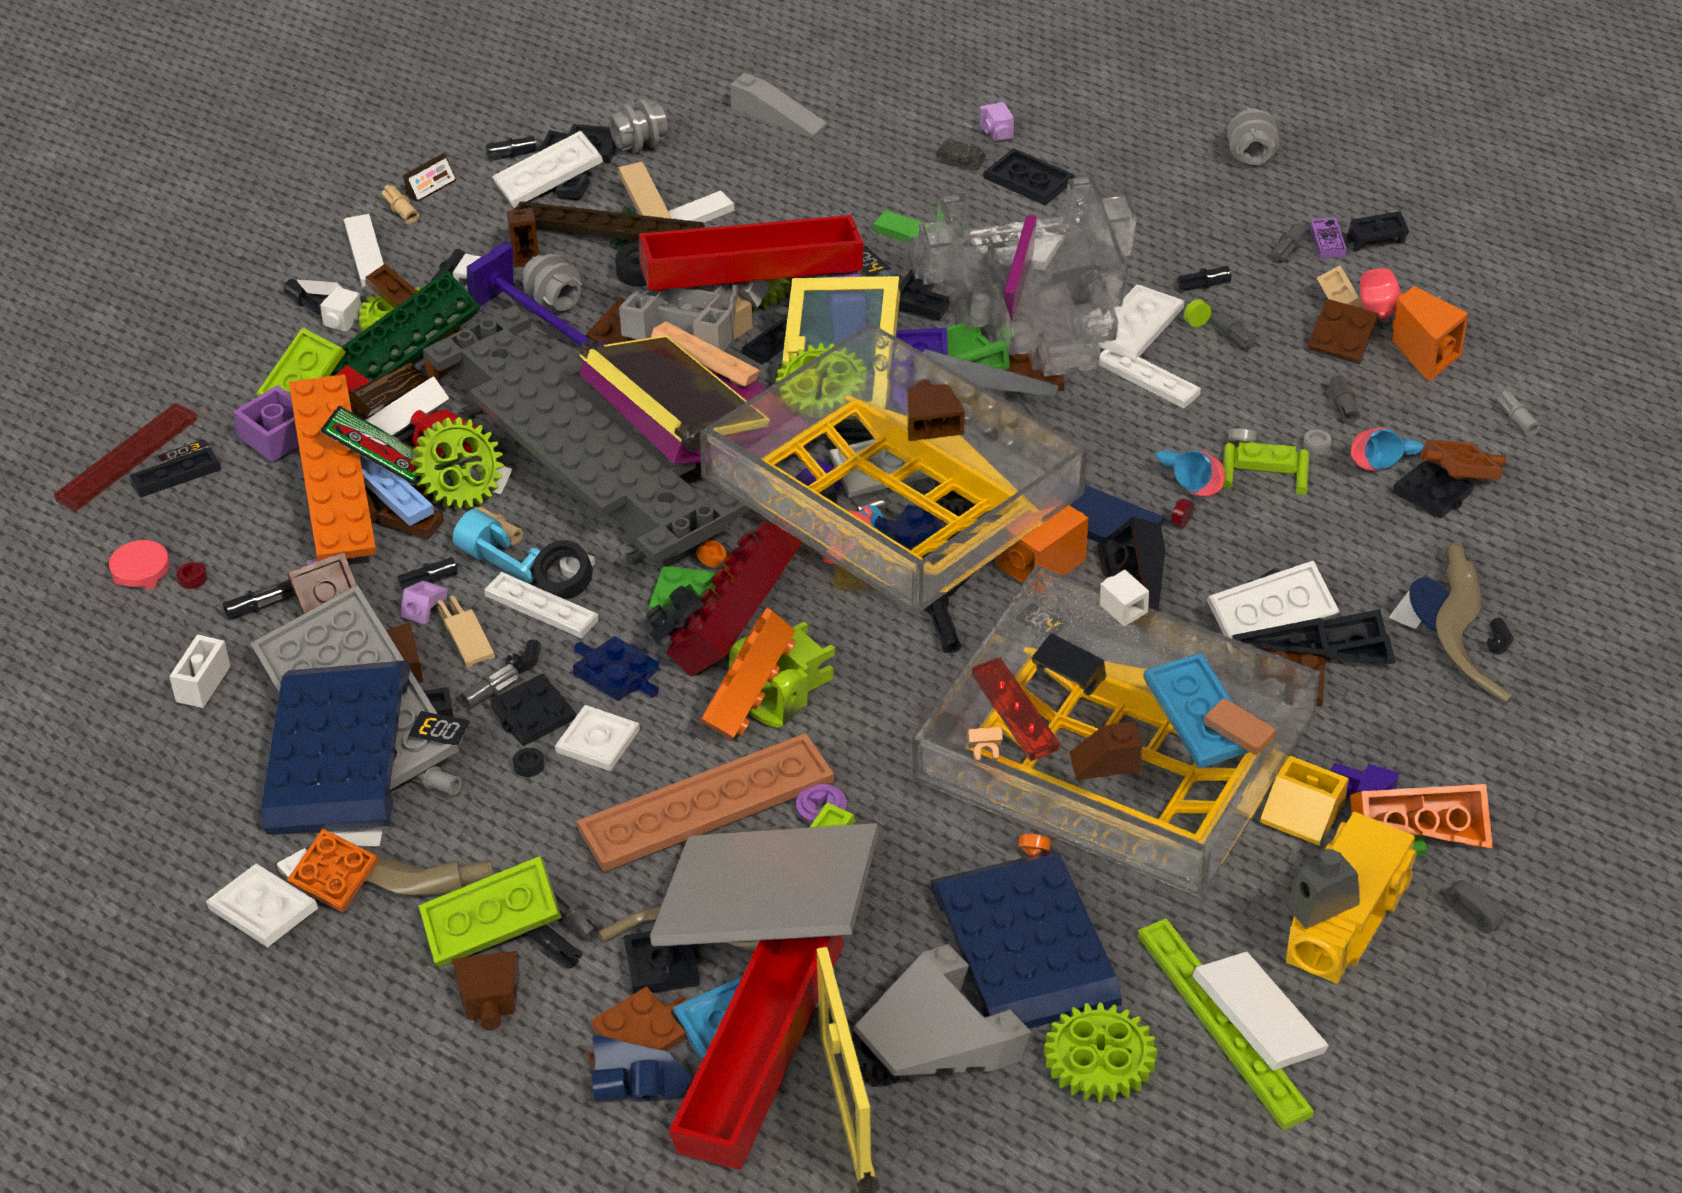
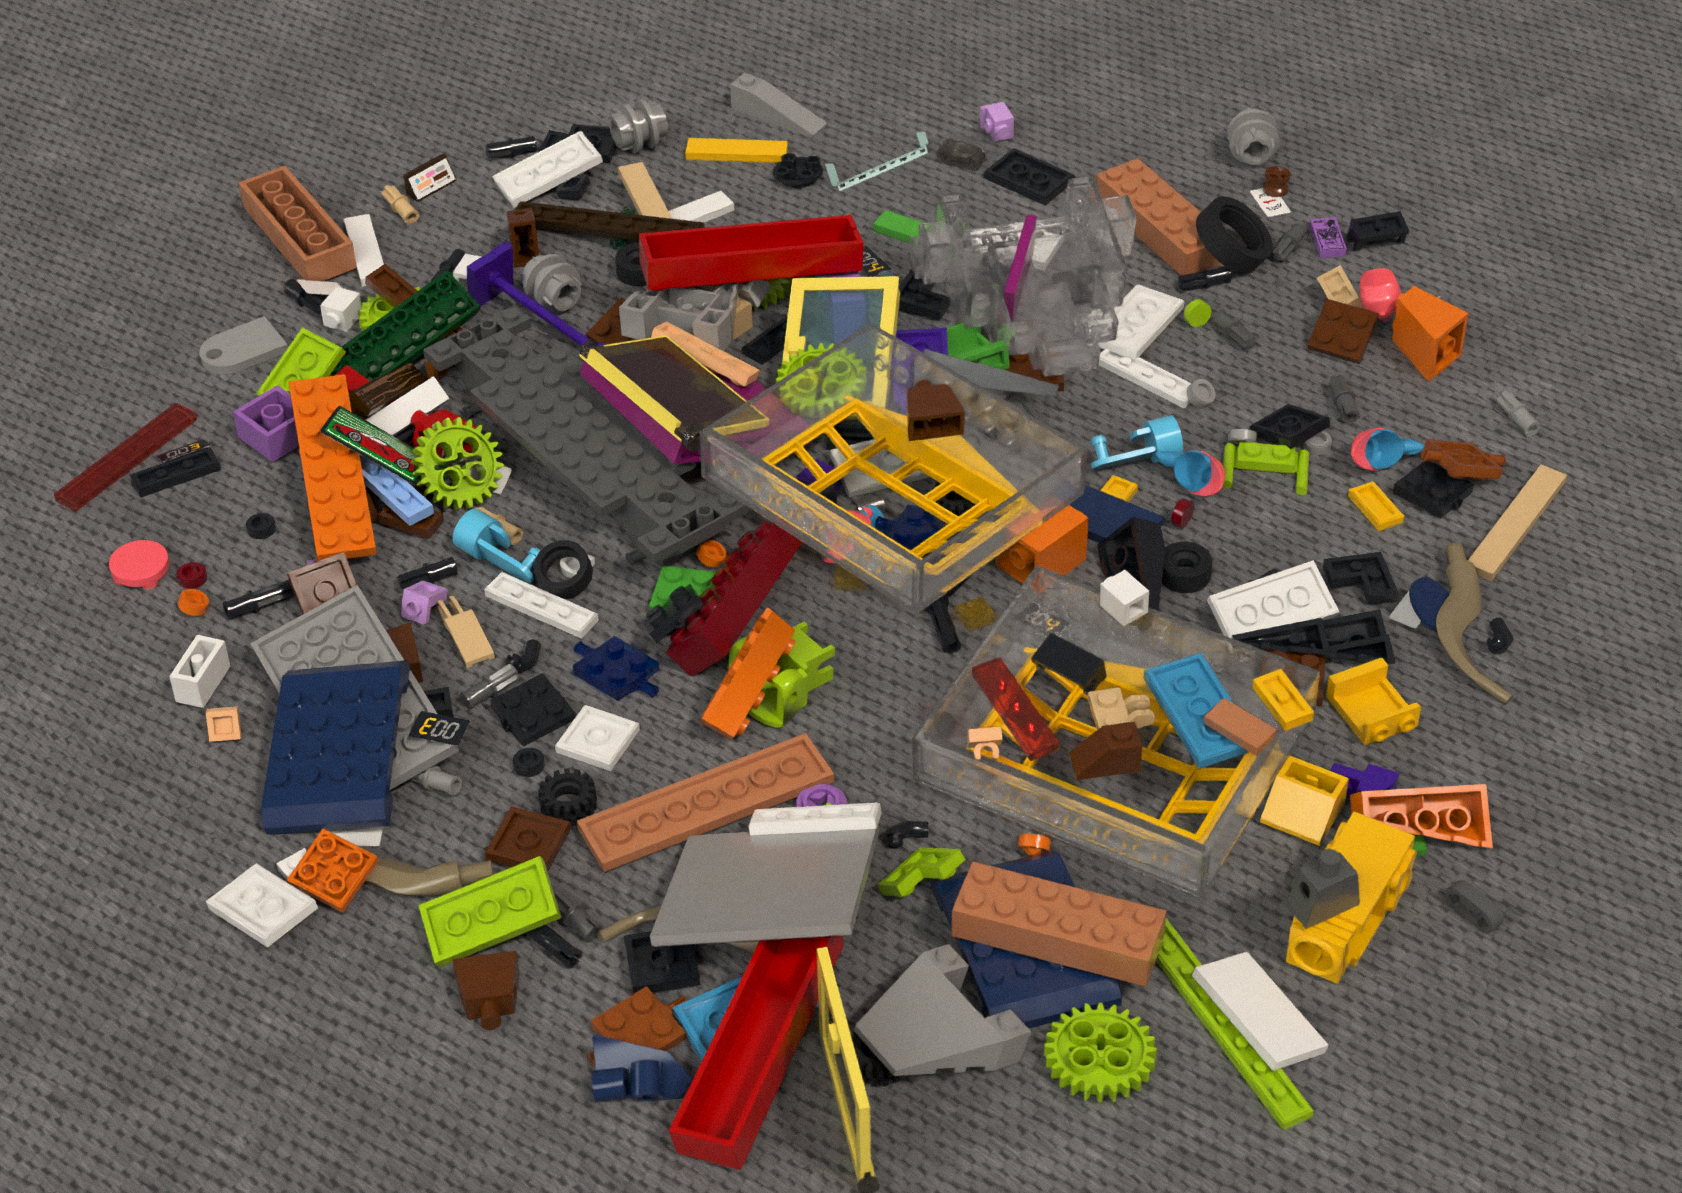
(193, 602): none -> orange tile
(223, 724): none -> light nougat tile
(242, 347): none -> light grey tile
(260, 526): none -> black tile
(297, 225): none -> nougat brick
(526, 836): none -> reddish brown plate
(568, 784): none -> black tyre
(735, 150): none -> yellow tile
(797, 170): none -> black dish
(815, 819): none -> white tile
(834, 178): none -> light aqua piece
(906, 829): none -> black arm
(923, 863): none -> lime plate
(975, 614): none -> clear yellow tile
(1059, 923): none -> nougat brick
(1110, 708): none -> tan hinge
(1120, 488): none -> yellow tile
(1158, 435): none -> medium azure piece
(1163, 216): none -> nougat brick
(1186, 579): none -> black tyre
(1201, 393): none -> light grey tile
(1223, 246): none -> black tyre
(1270, 205): none -> white sticker
(1276, 181): none -> reddish brown wheel
(1283, 699): none -> yellow plate
(1290, 426): none -> black plate
(1363, 569): none -> black plate
(1371, 702): none -> yellow panel
(1376, 506): none -> yellow tile
(1517, 521): none -> tan tile

